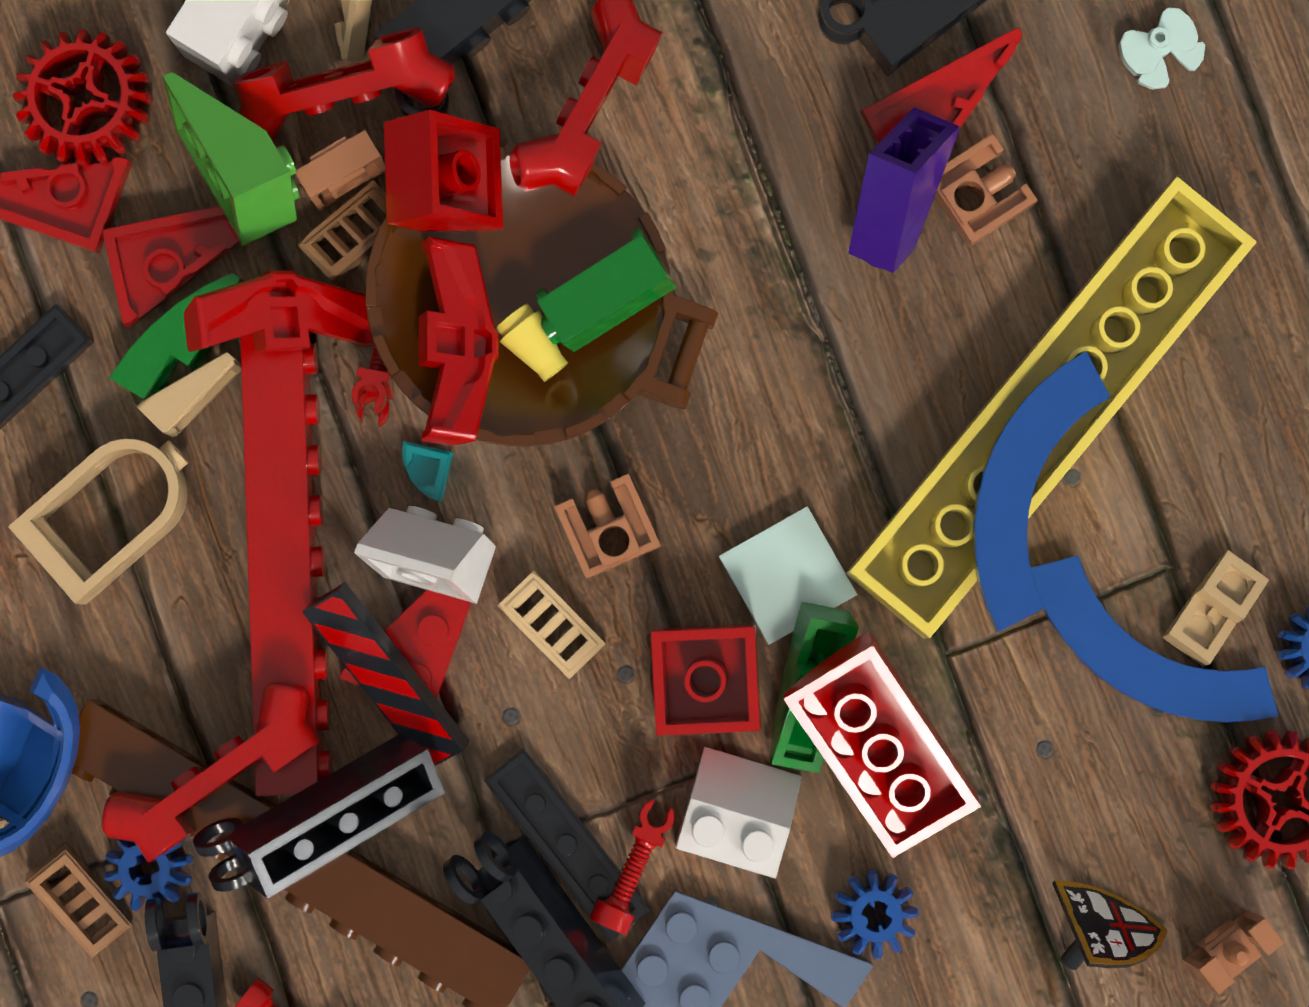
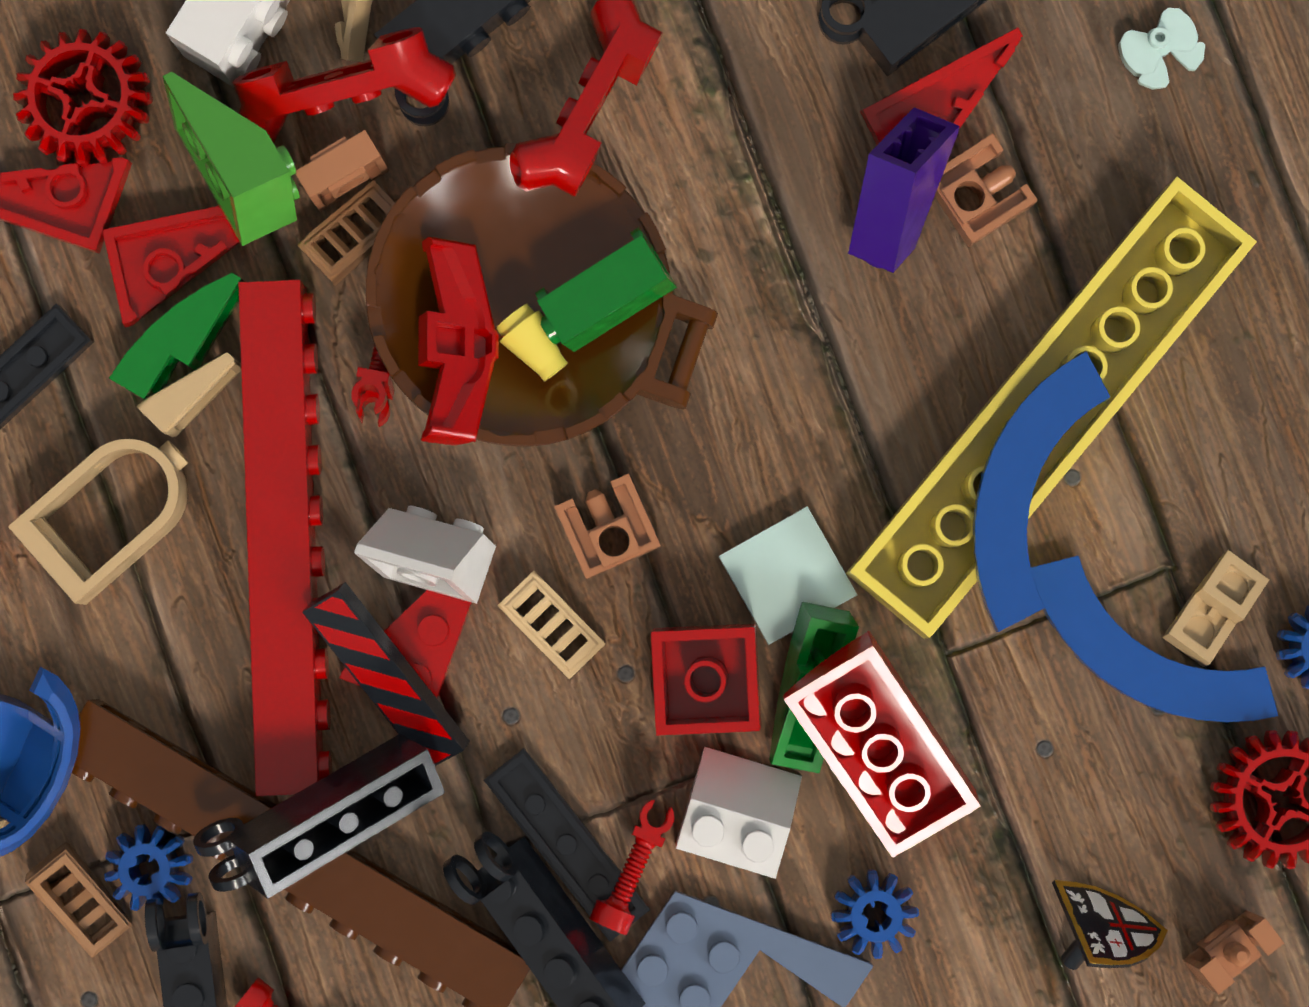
(161, 823): red plate -> none
(279, 312): red plate -> none
(427, 468): teal tile -> none
(442, 173): red slope -> none

